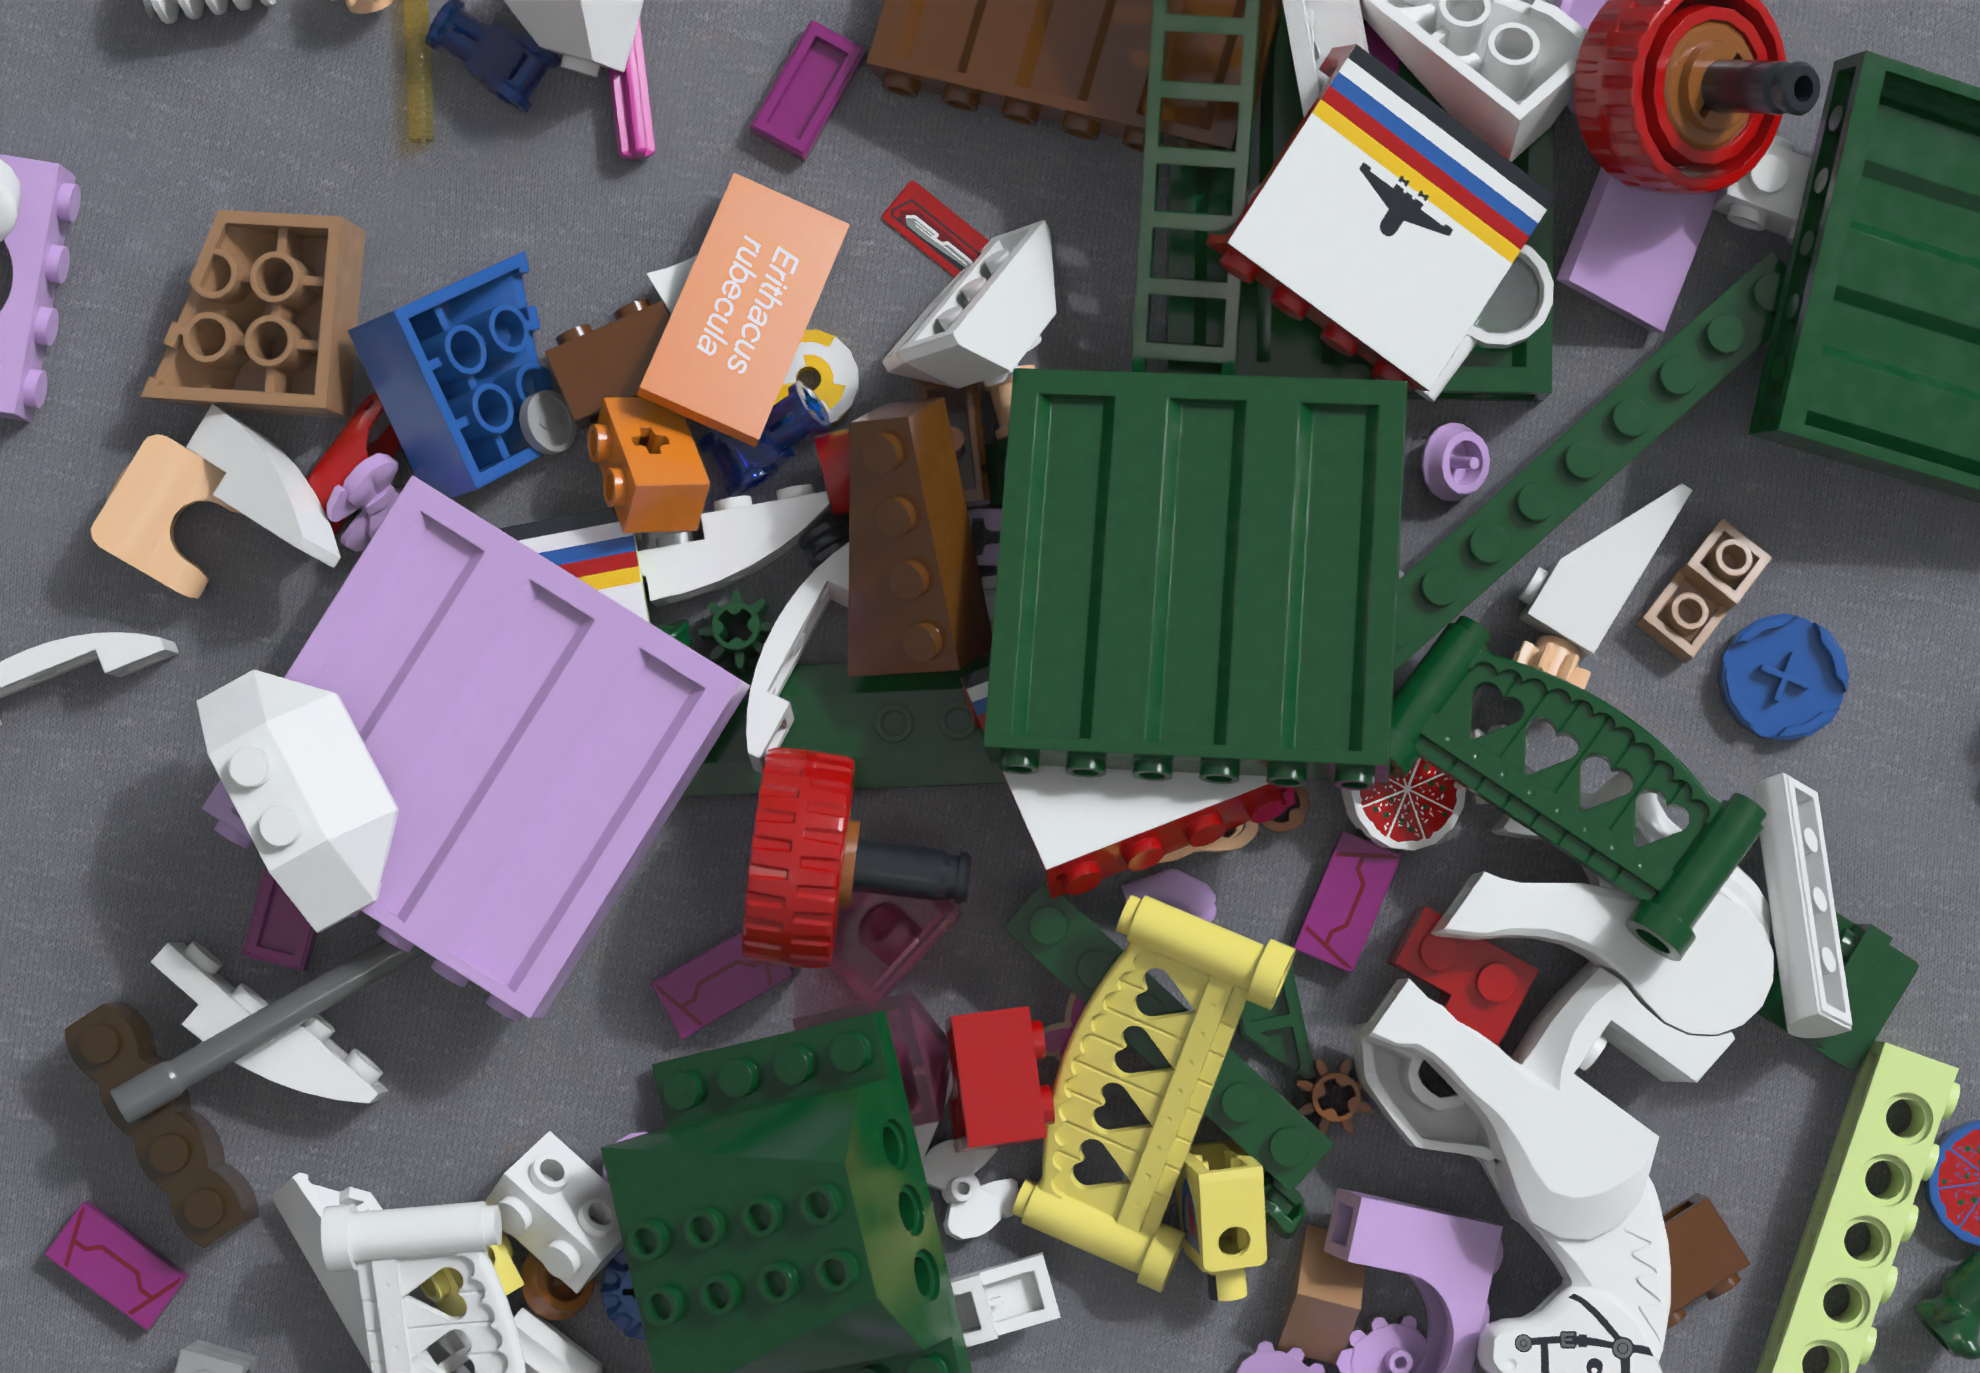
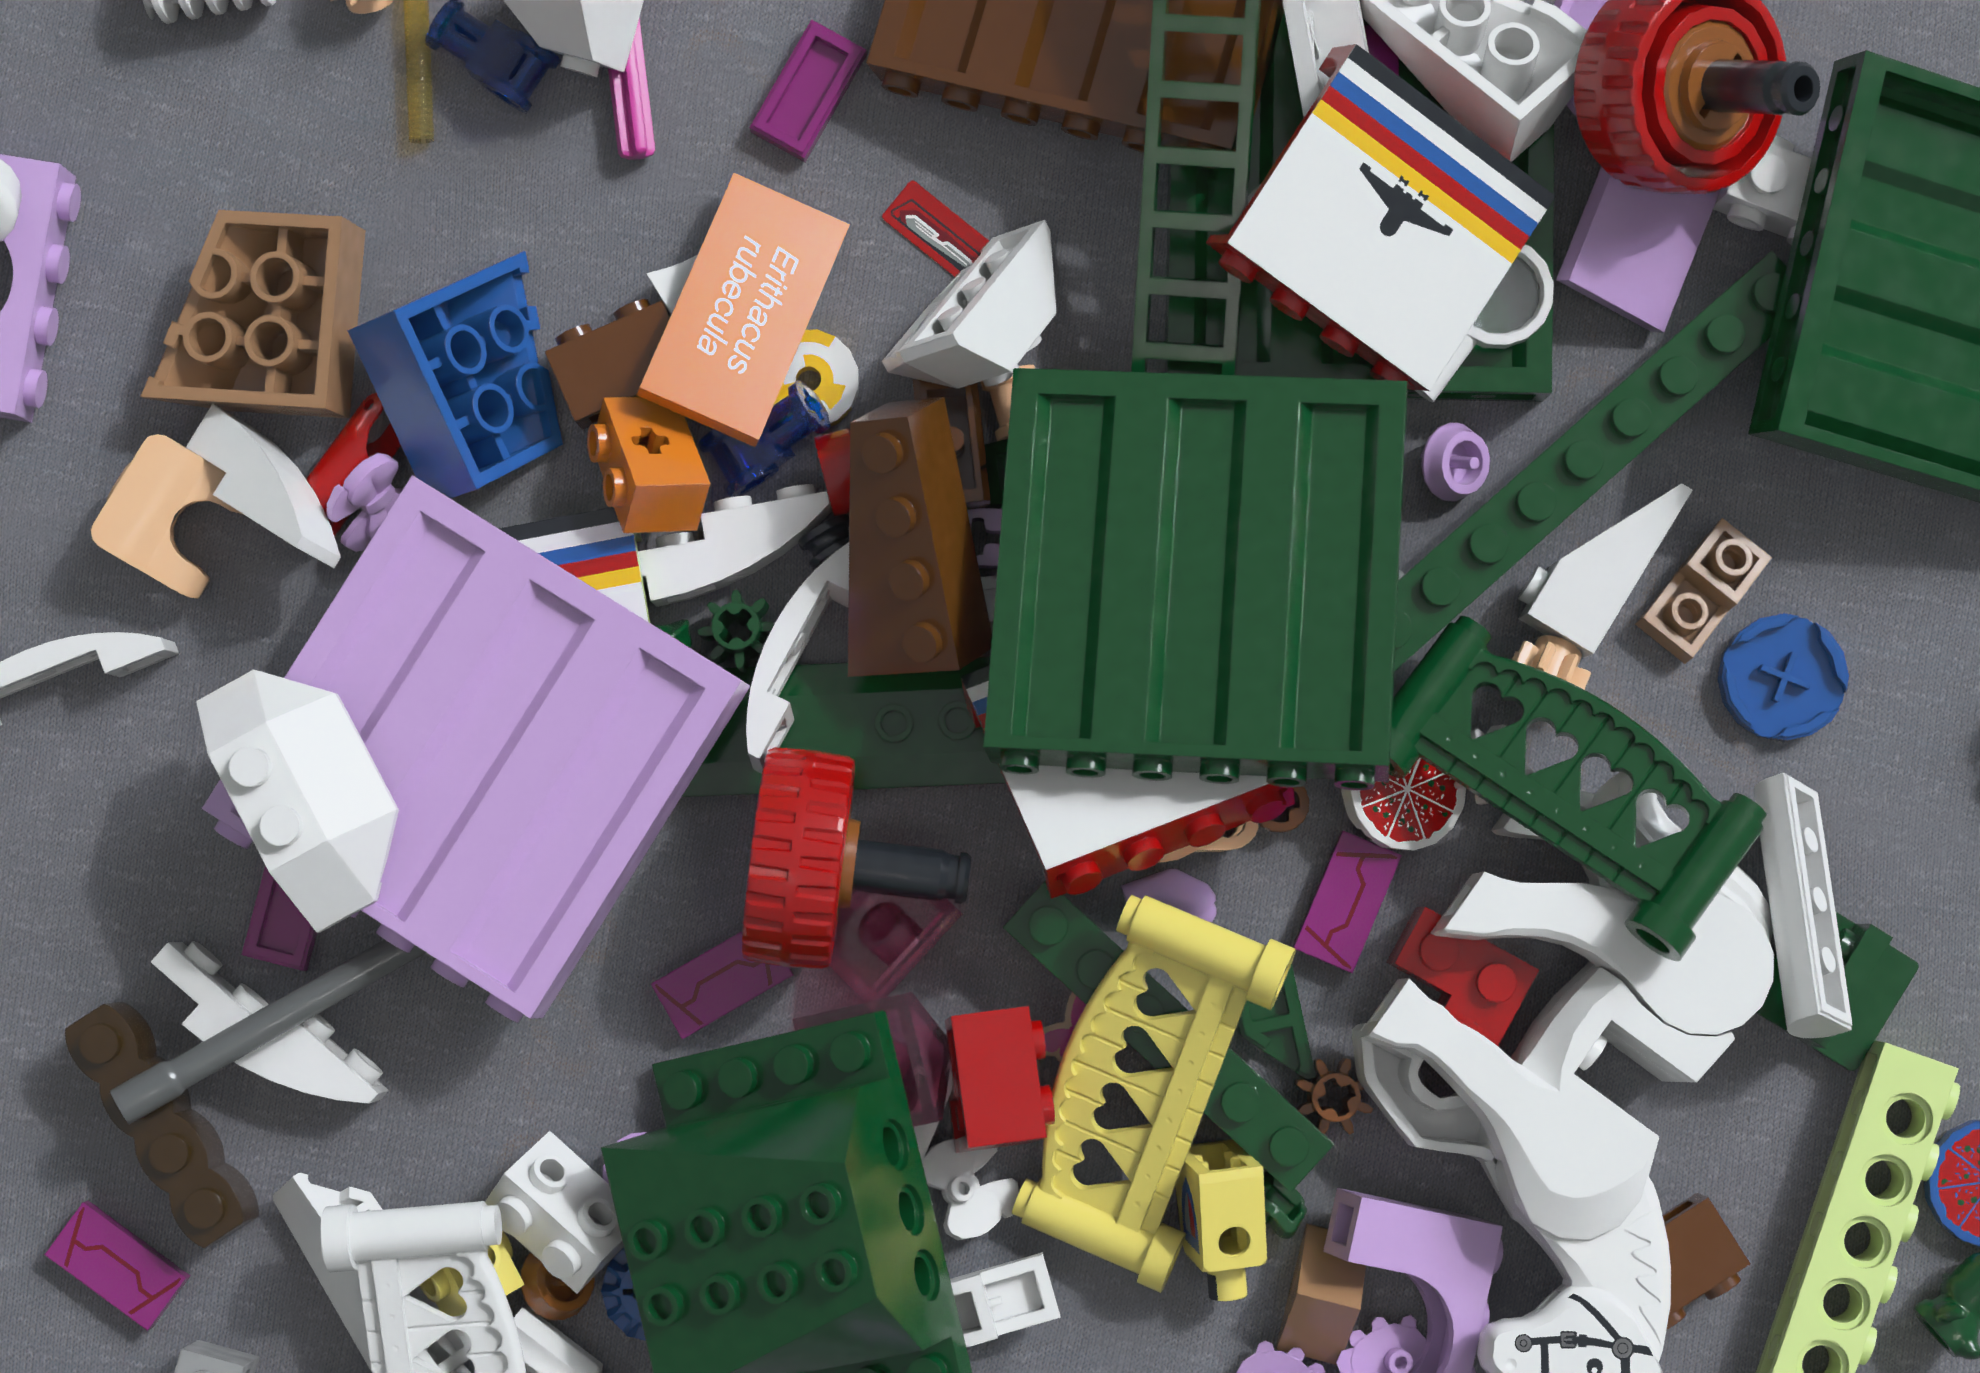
(547, 422): light grey piece -> none

